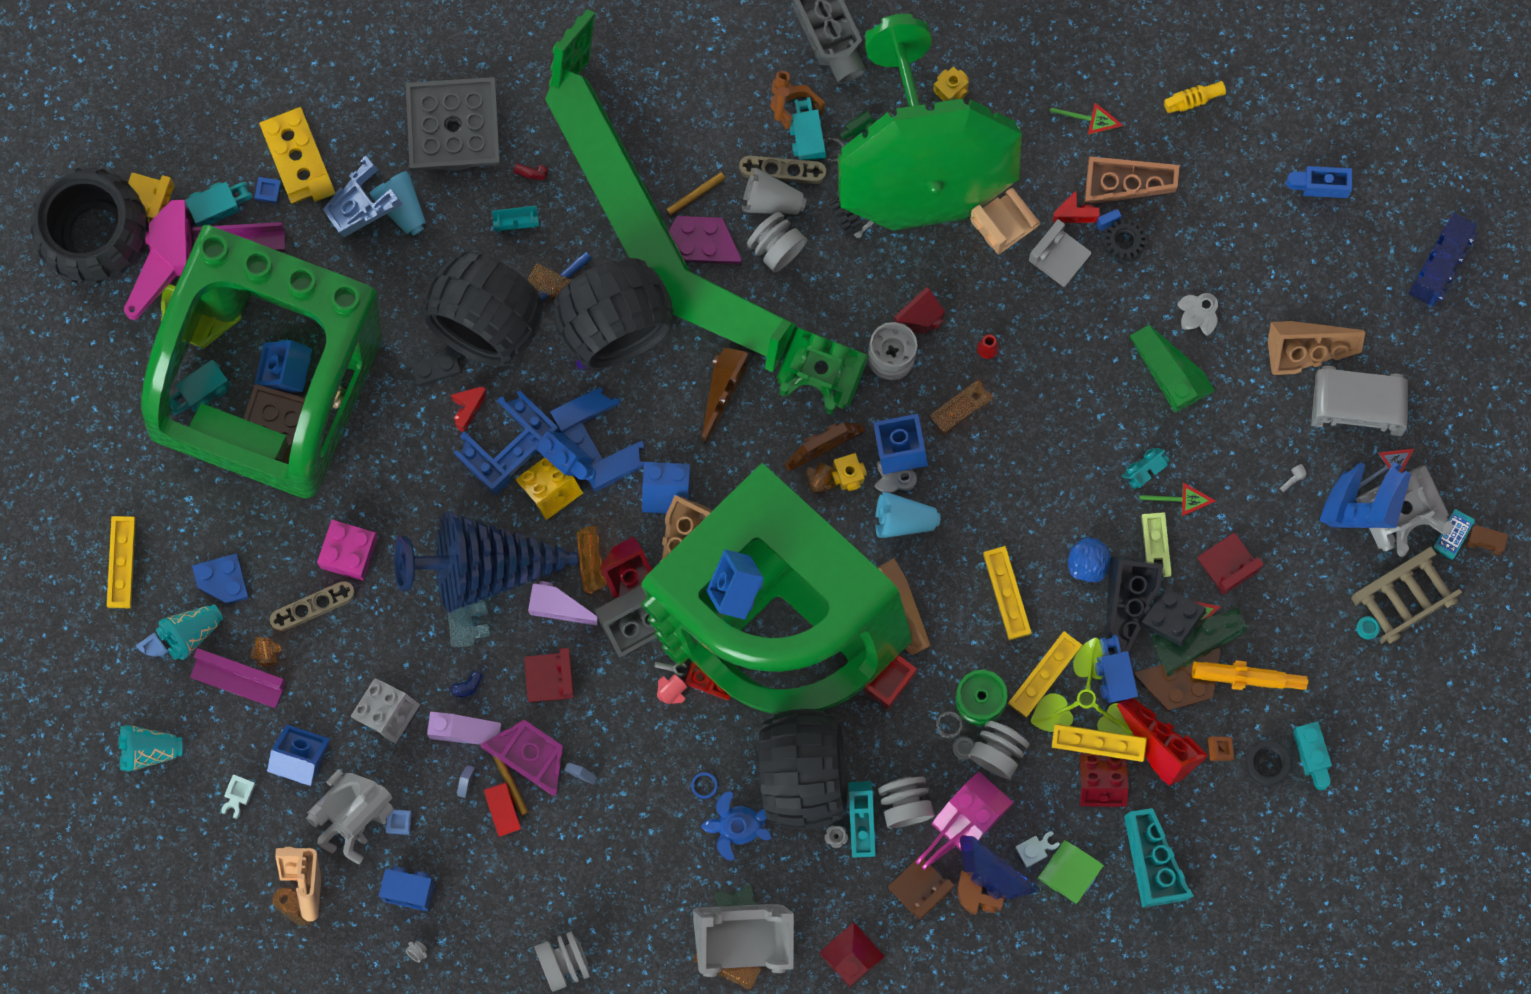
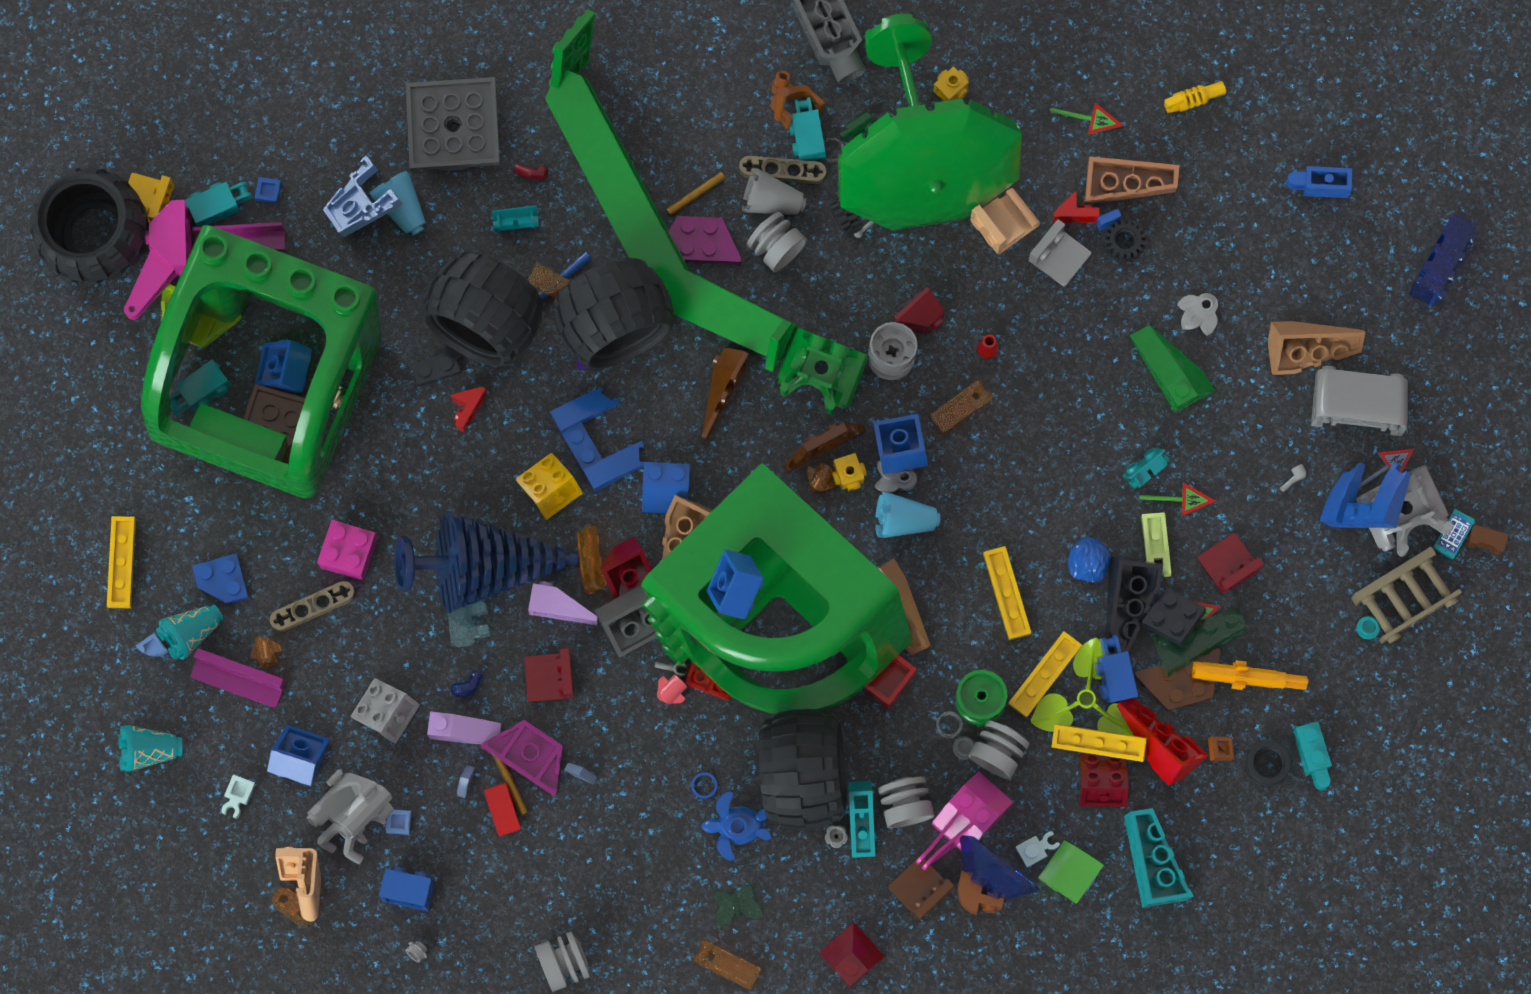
(318, 183): yellow hinge -> none
(497, 472): blue wedge -> none
(566, 455): blue brick -> none
(744, 937): light grey windscreen -> none

